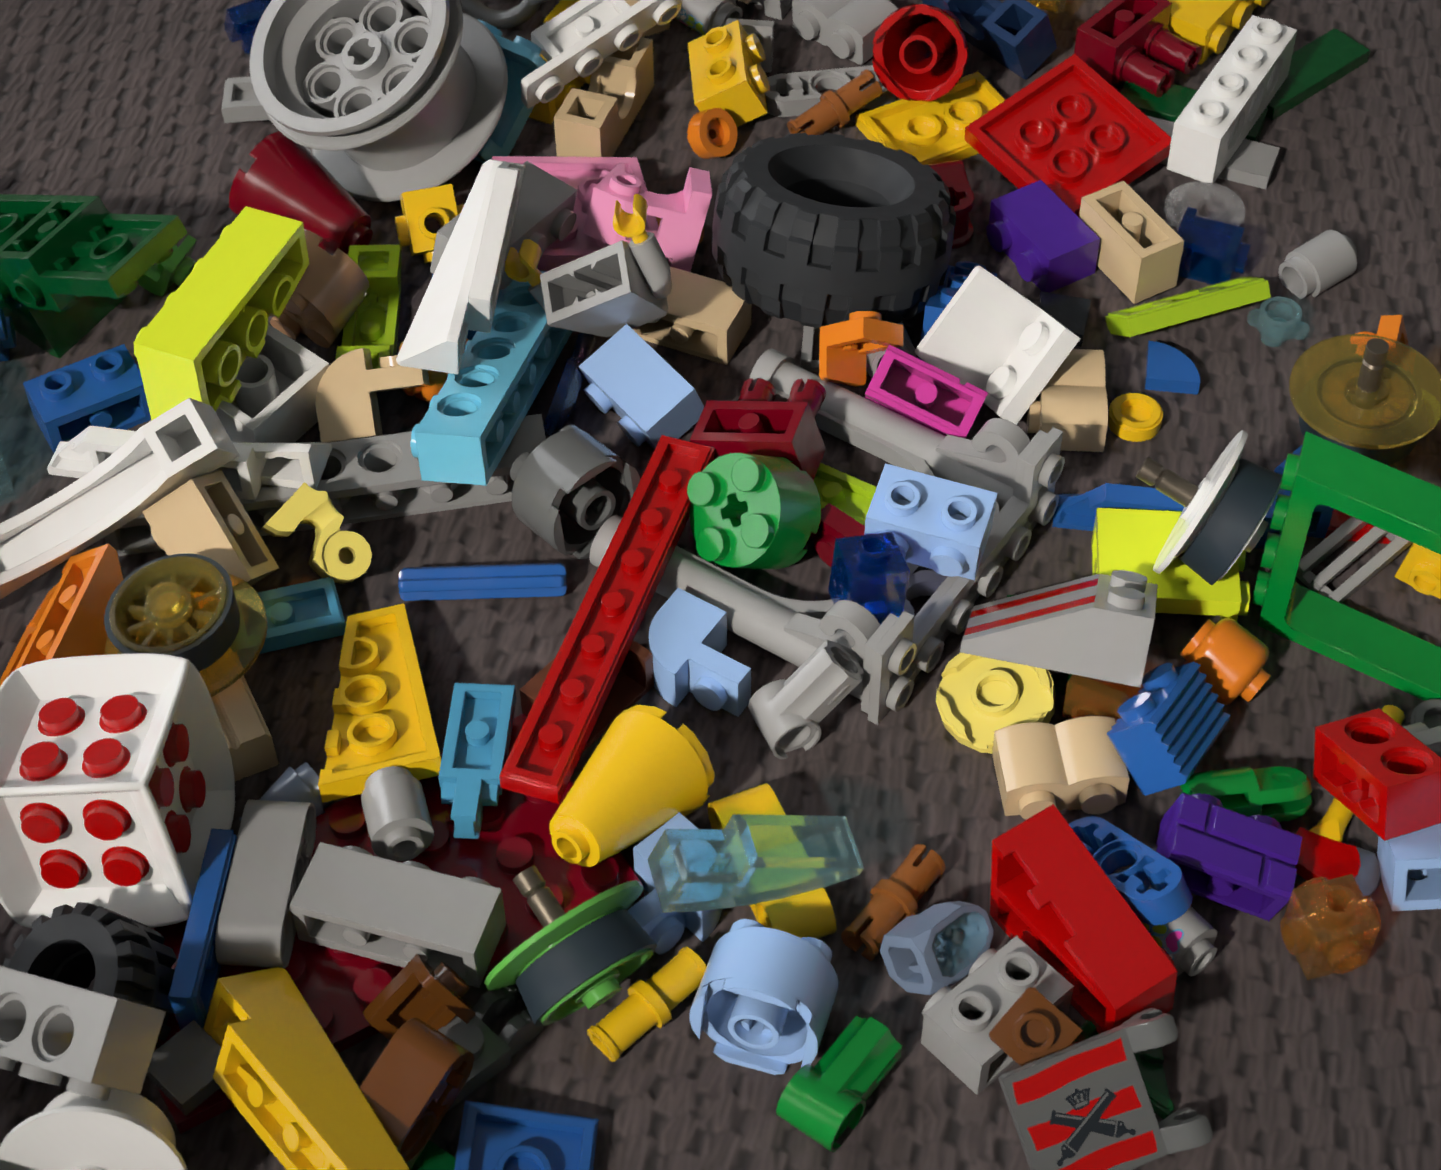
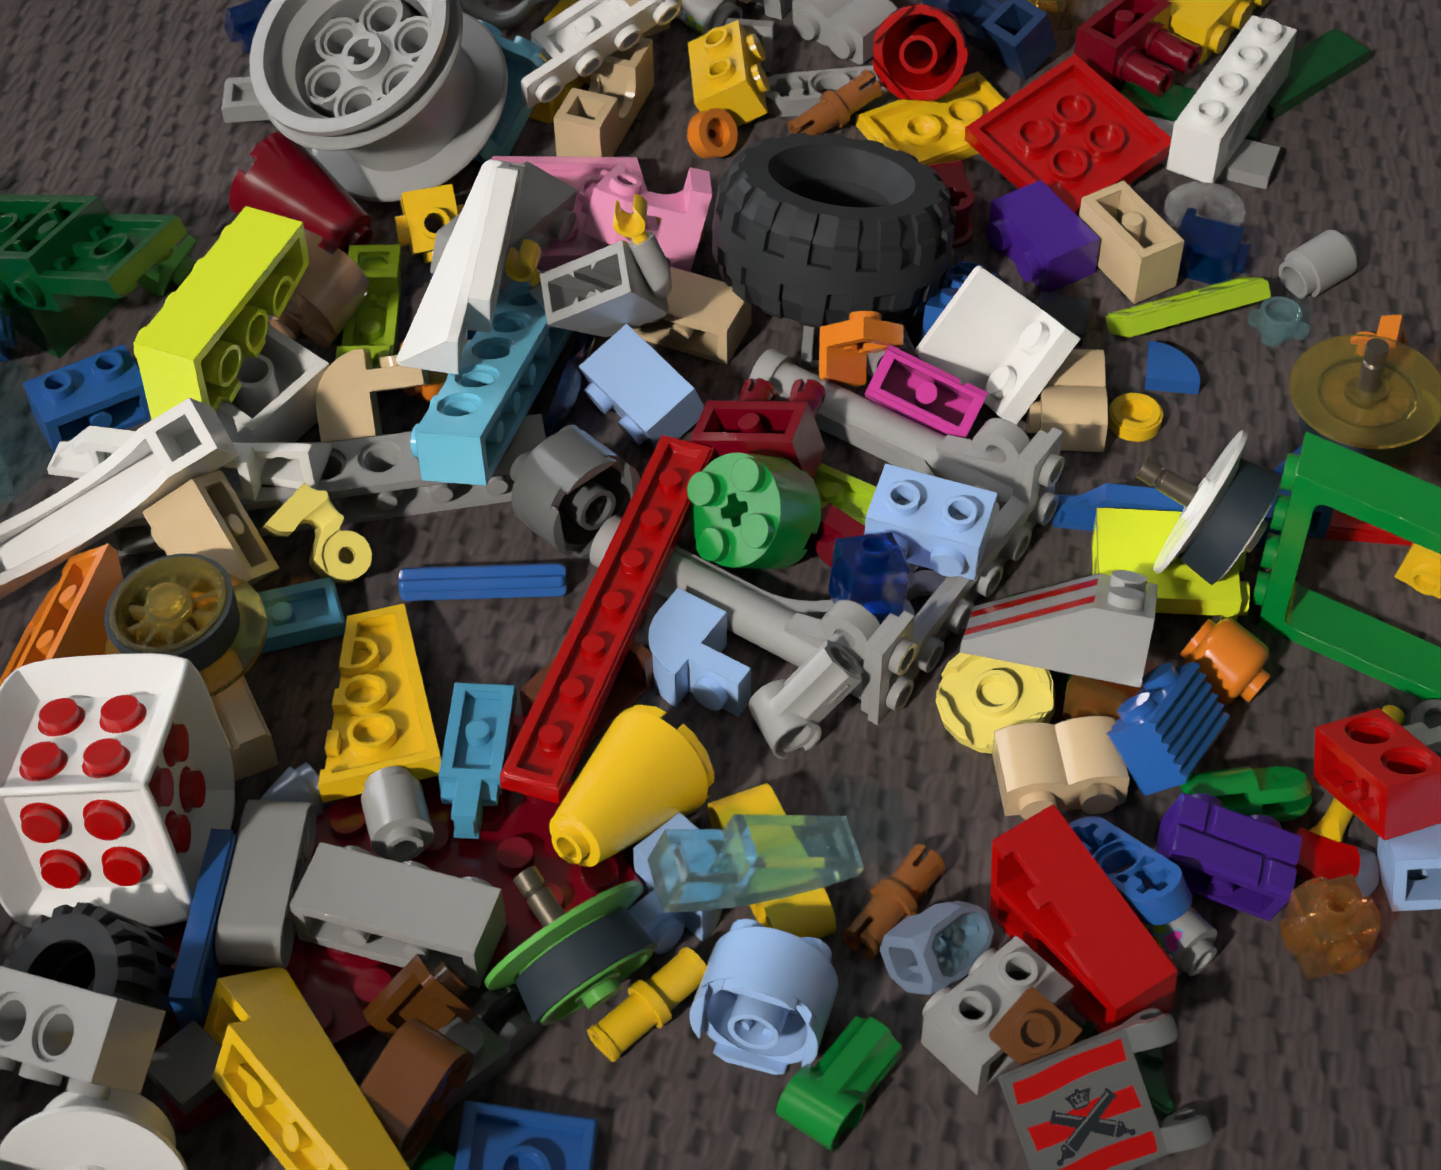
(1360, 577): light grey tile -> none

